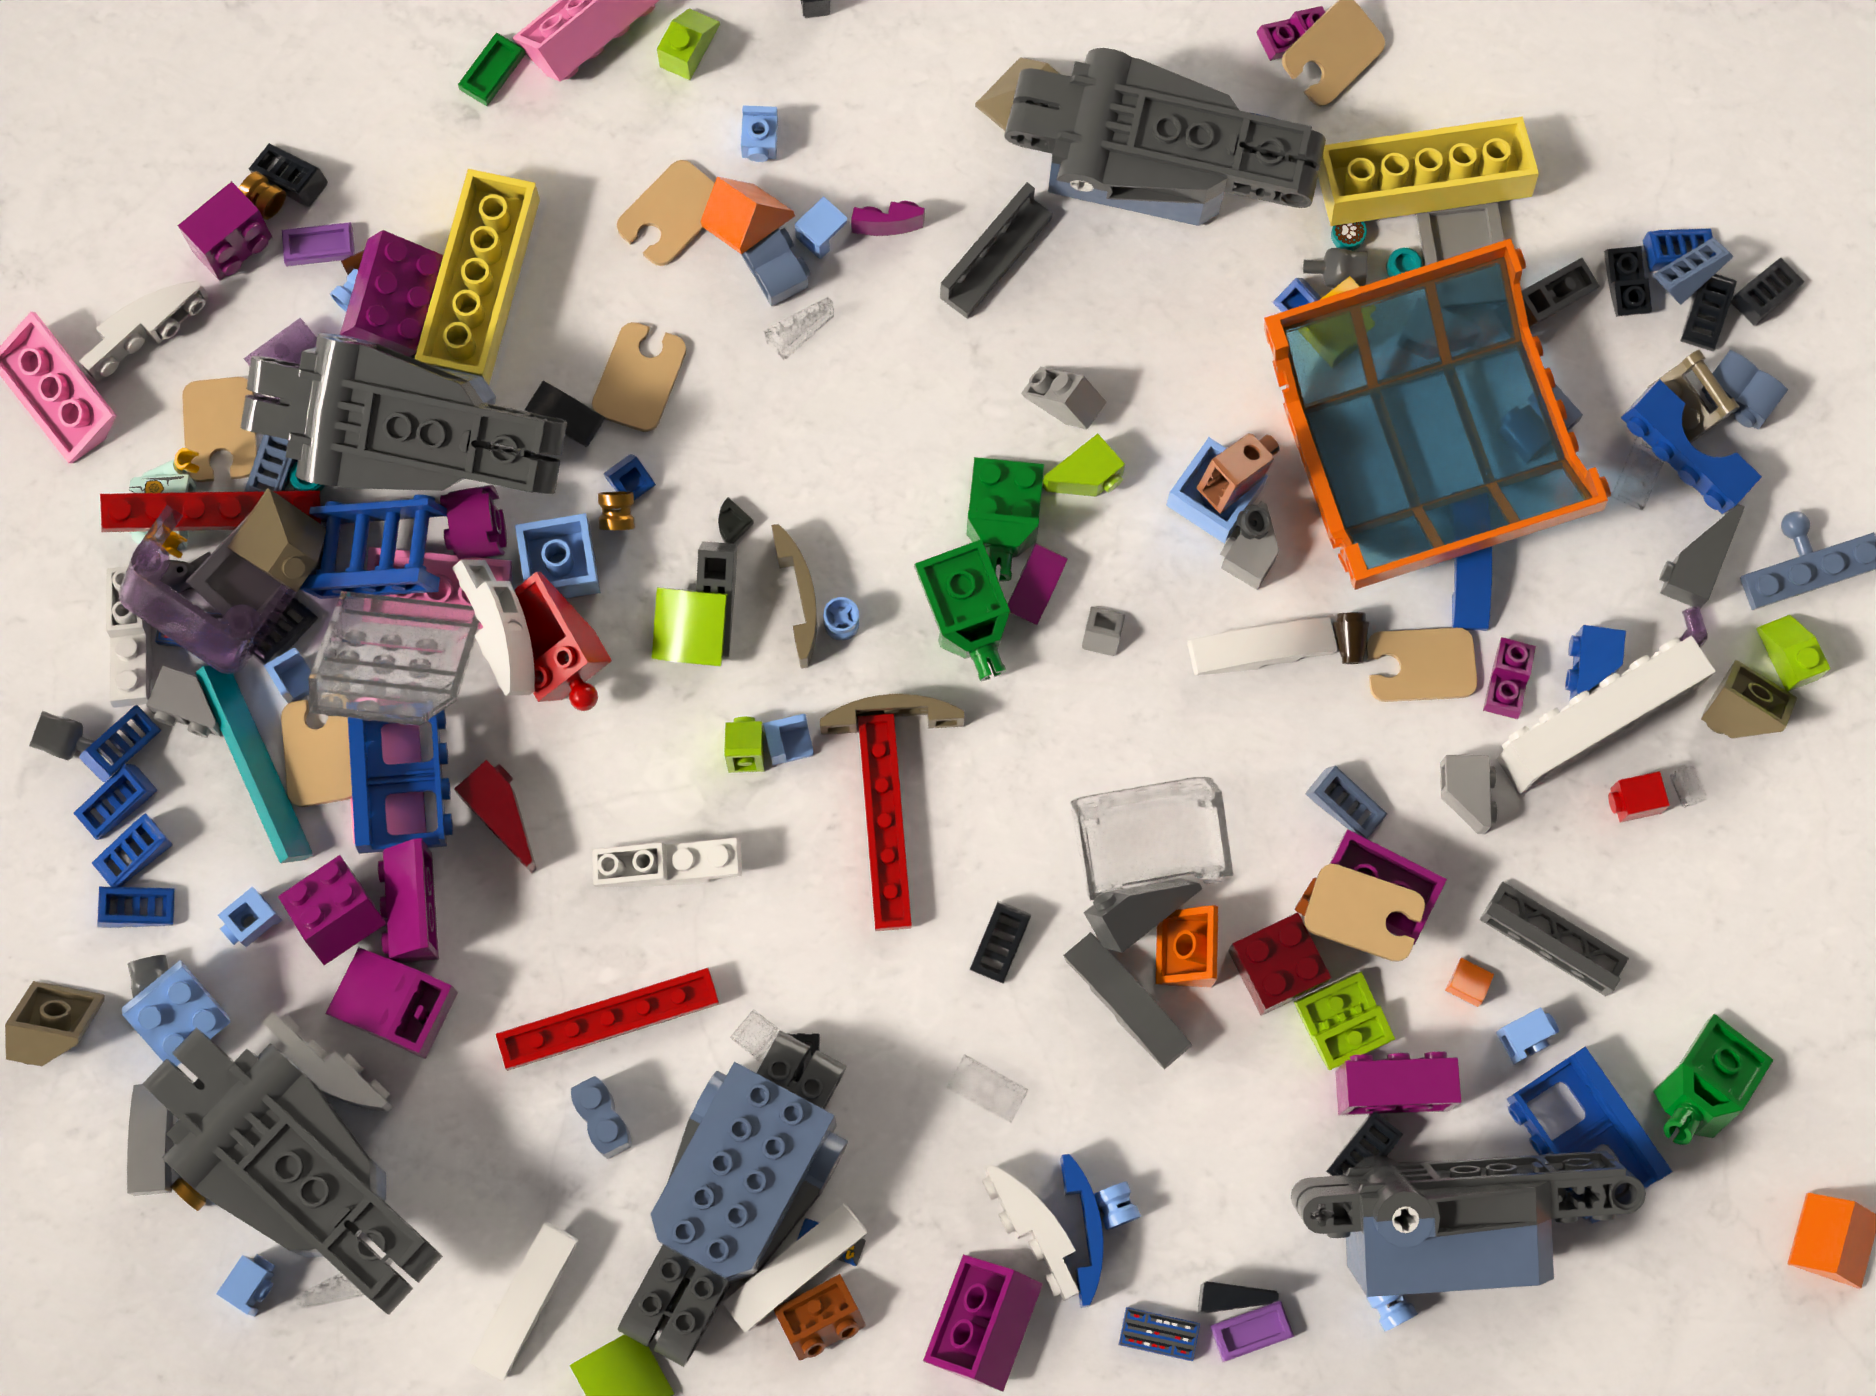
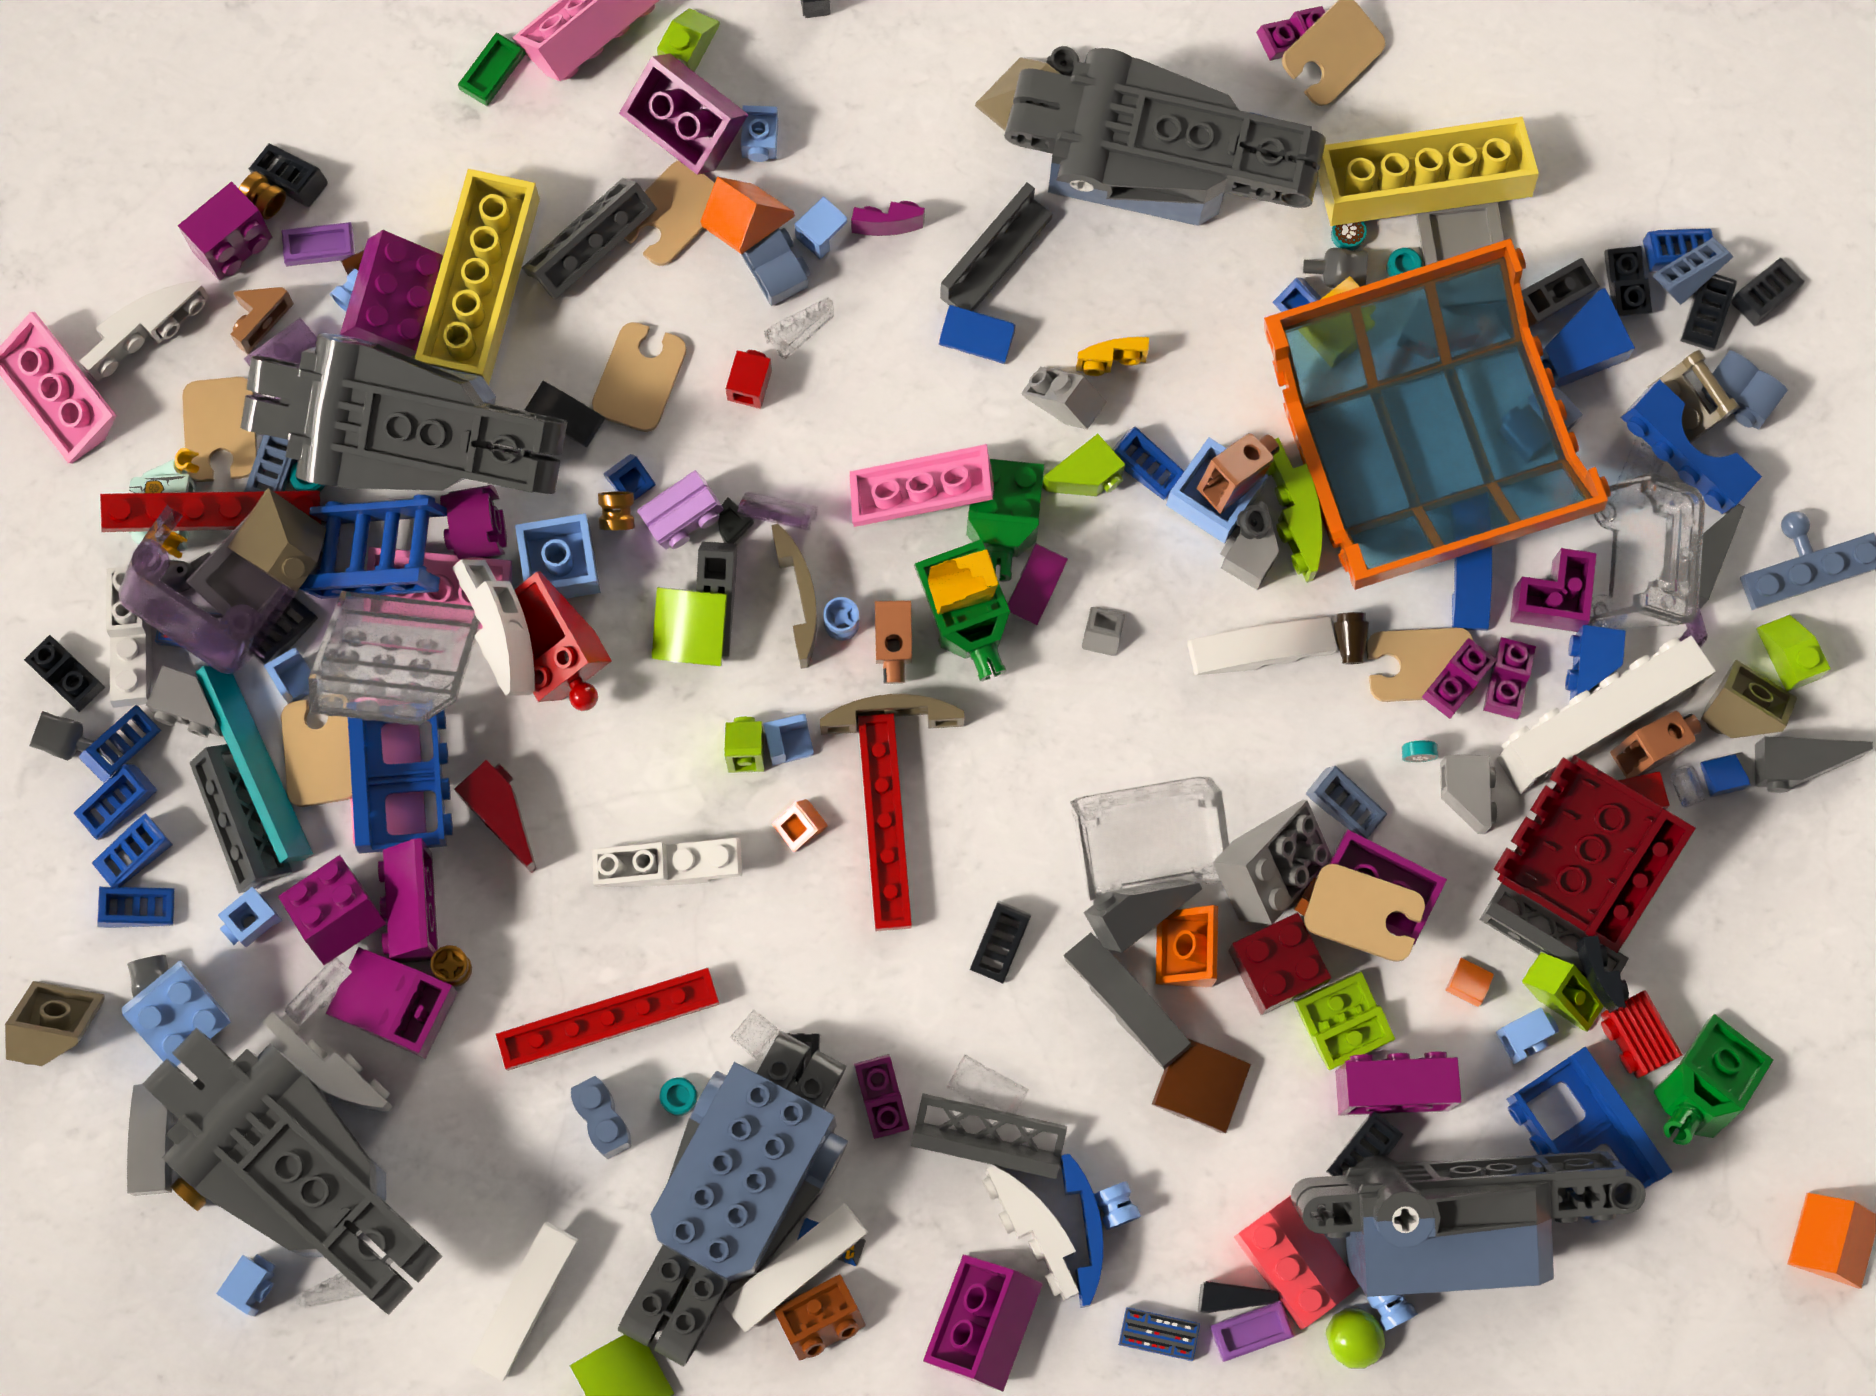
(64, 673): none -> black slope
(231, 819): none -> dark grey fence
(264, 309): none -> medium nougat slope
(318, 991): none -> clear plate
(447, 961): none -> pearl gold wheel
(590, 237): none -> dark grey fence
(678, 1096): none -> teal tile
(681, 511): none -> lavender brick
(683, 113): none -> magenta brick
(749, 378): none -> red brick
(777, 510): none -> clear purple slope
(799, 824): none -> orange slope
(881, 1096): none -> magenta slope
(893, 623): none -> nougat torso
(921, 485): none -> bright pink slope
(962, 582): none -> yellow piece
(977, 334): none -> blue slope
(987, 1149): none -> dark grey fence
(1063, 54): none -> dark grey plate
(1099, 357): none -> yellow slope
(1155, 454): none -> blue slope
(1202, 1086): none -> reddish brown slope
(1273, 864): none -> light grey slope
(1297, 1263): none -> coral slope
(1301, 520): none -> lime slope
(1355, 1338): none -> lime hair
(1419, 751): none -> teal tile
(1459, 678): none -> magenta slope
(1562, 600): none -> magenta brick
(1563, 990): none -> lime slope
(1588, 342): none -> blue slope
(1593, 851): none -> dark red slope
(1606, 985): none -> black slope
(1640, 1036): none -> red brick
(1653, 554): none -> clear windscreen
(1656, 743): none -> nougat torso
(1724, 775): none -> blue slope
(1792, 761): none -> dark grey slope

